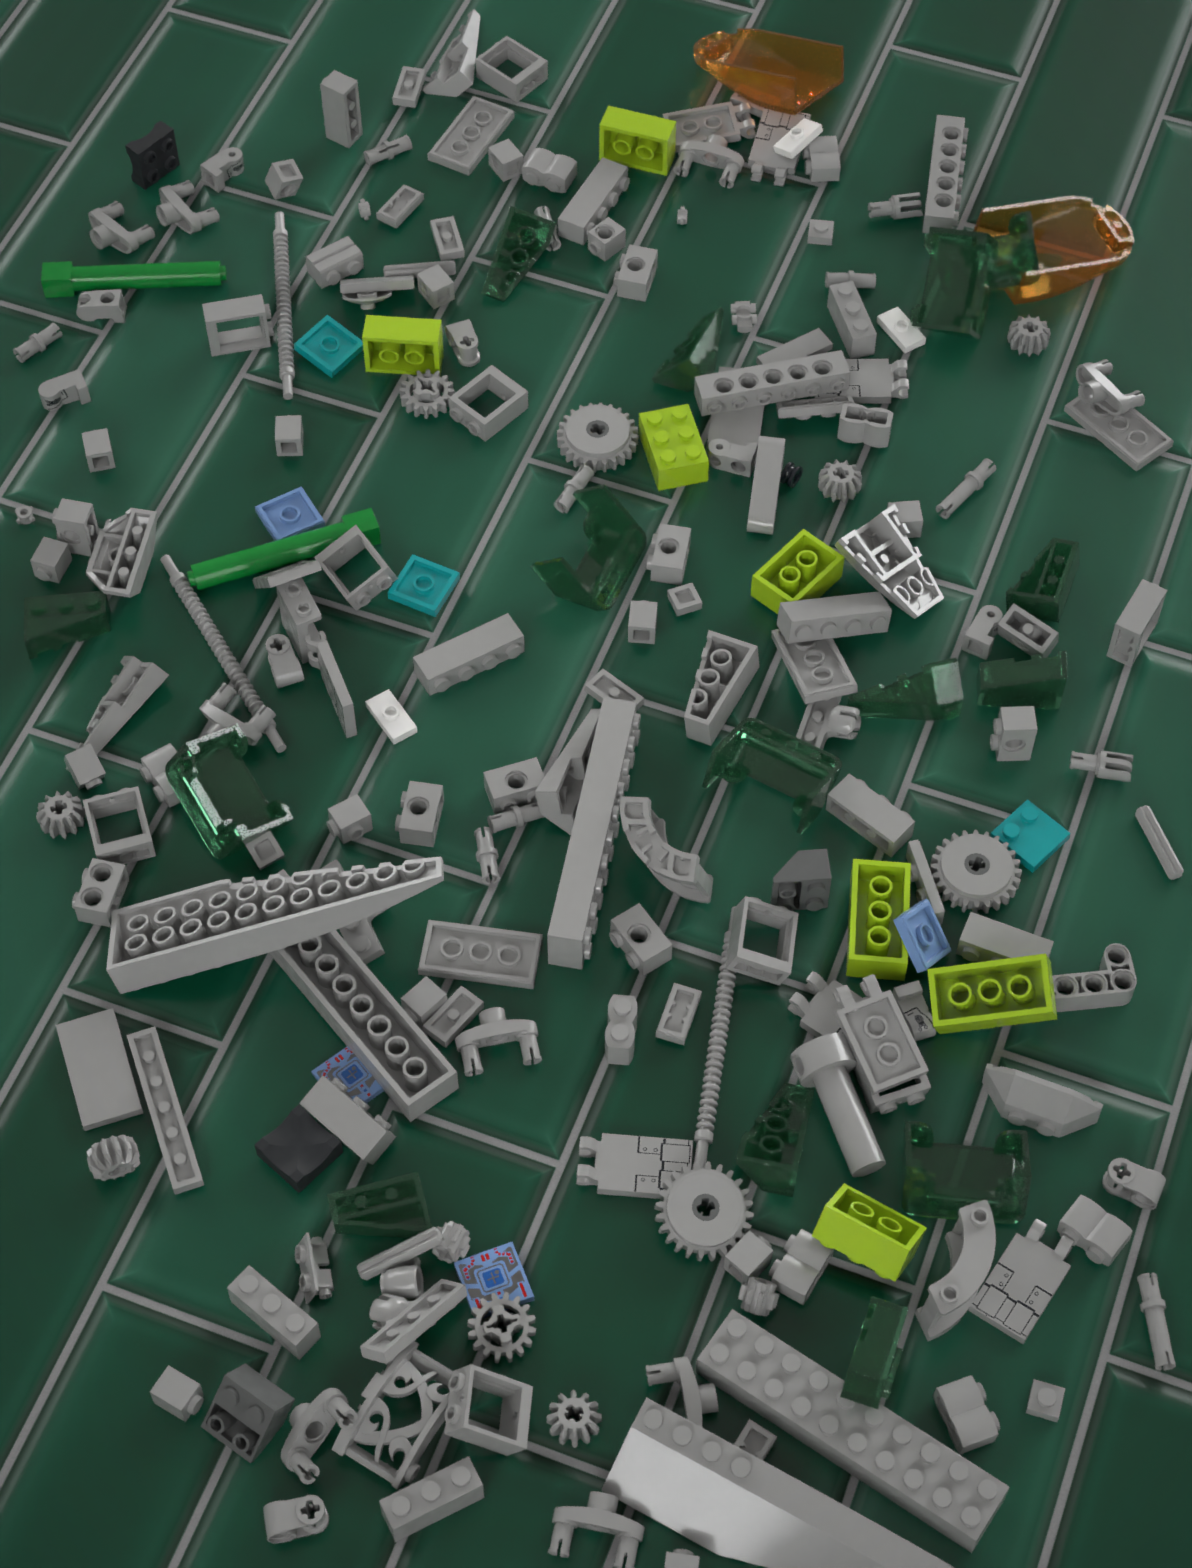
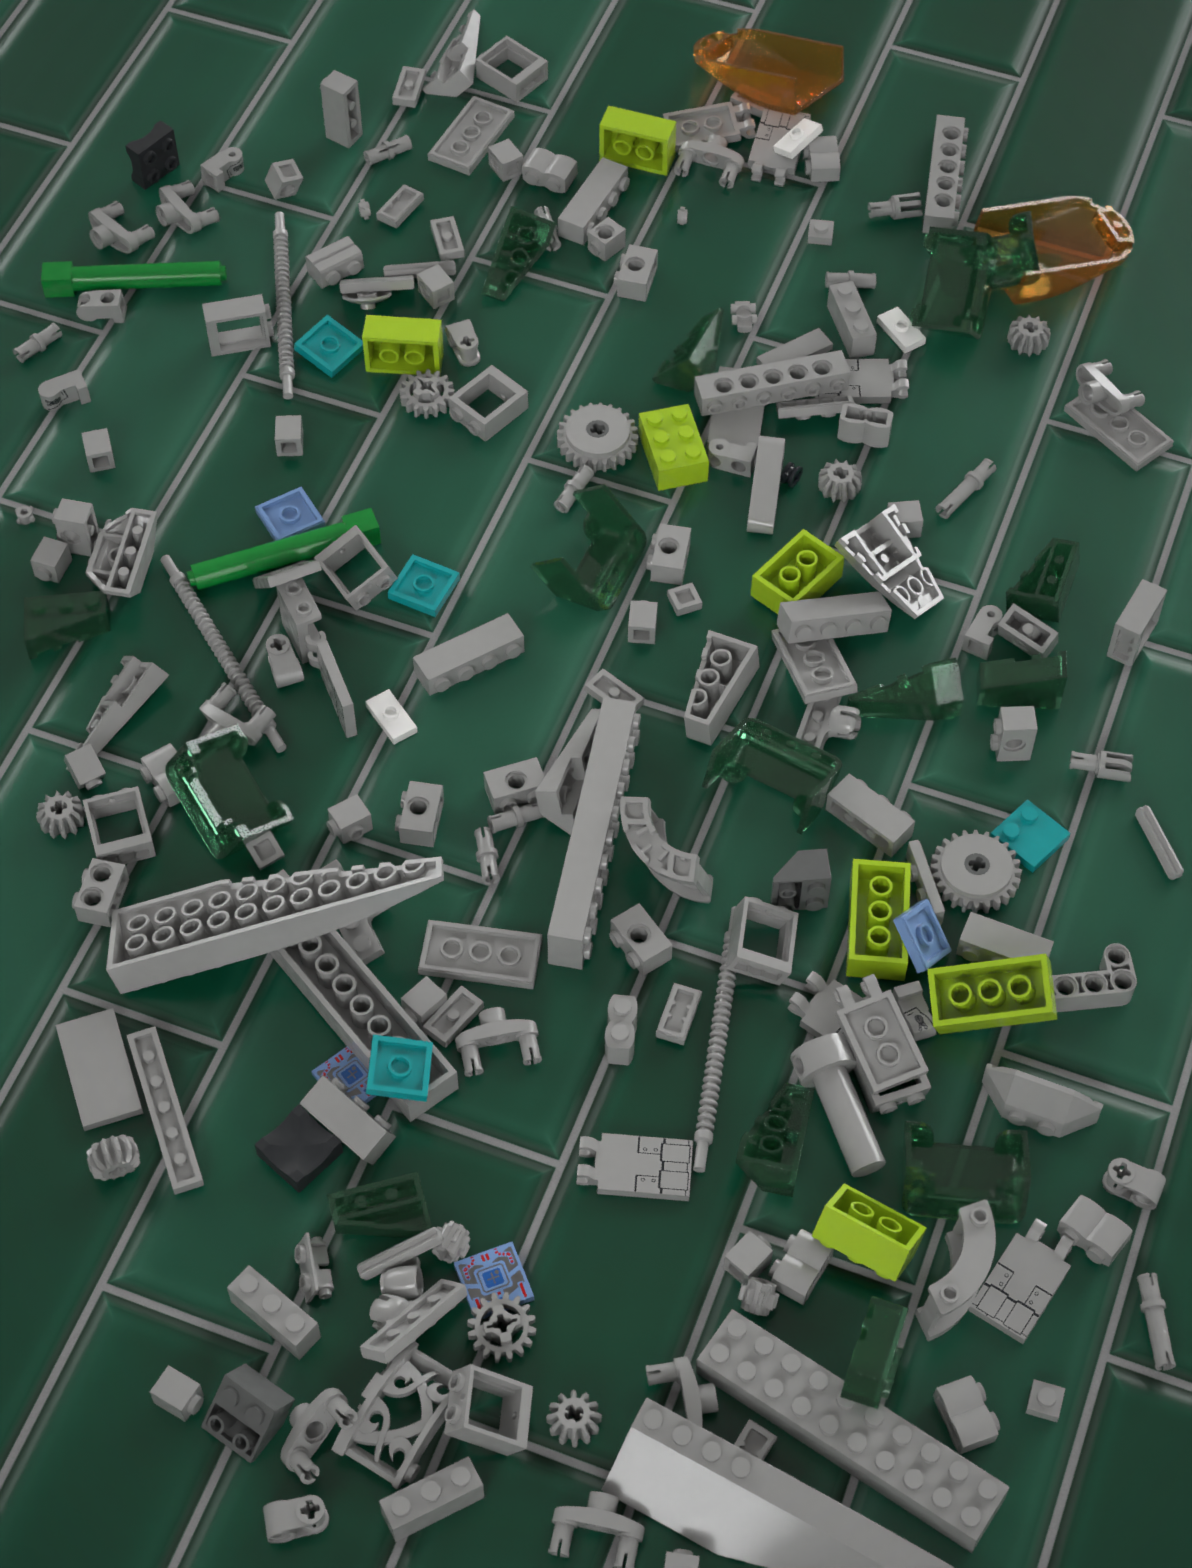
(399, 1068): none -> teal plate
(698, 1232): light grey gear -> none

